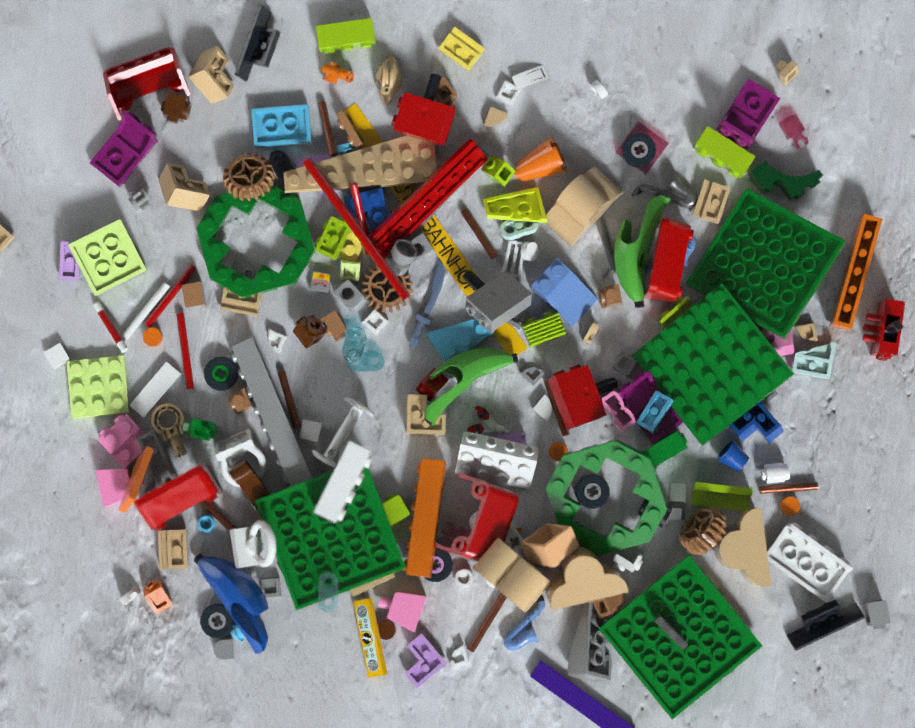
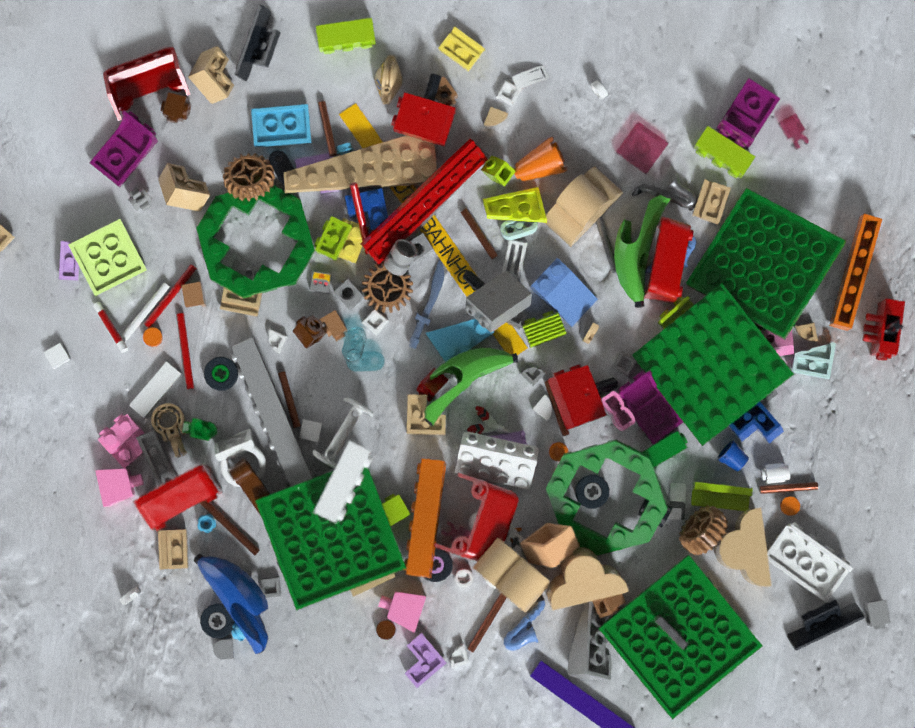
(98, 387): yellowish green plate -> none
(136, 479): orange tile -> none
(157, 596): bracket -> none
(240, 401): medium nougat brick -> none
(253, 545): white tile -> none
(328, 592): clear light blue plate -> none
(333, 72): orange plate -> none
(350, 270): yellowish green tile -> none
(353, 135): medium nougat plate -> none
(356, 229): red piece -> none
(370, 637): tile -> none
(529, 251): white tile -> none
(610, 296): medium nougat brick -> none
(622, 564): white bracket -> none
(635, 141): black bush -> none
(654, 411): medium azure plate -> none
(787, 71): tan tile -> none
(793, 186): dark green arch -> none

